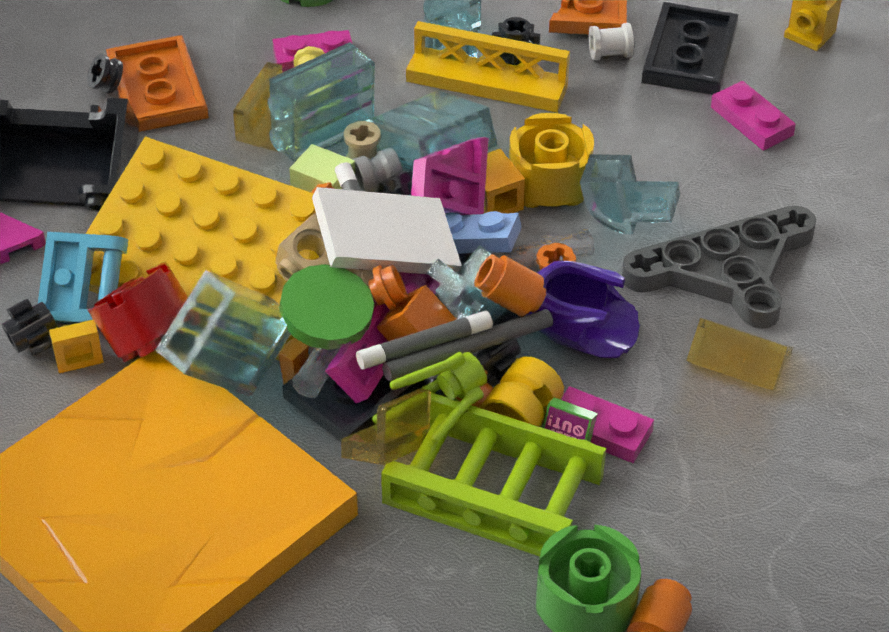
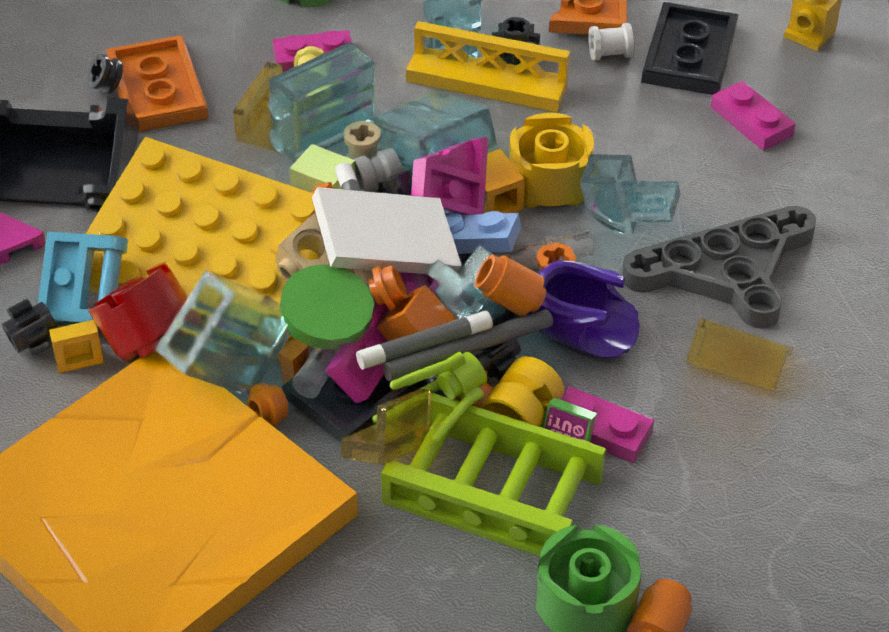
(268, 403): none -> orange plate

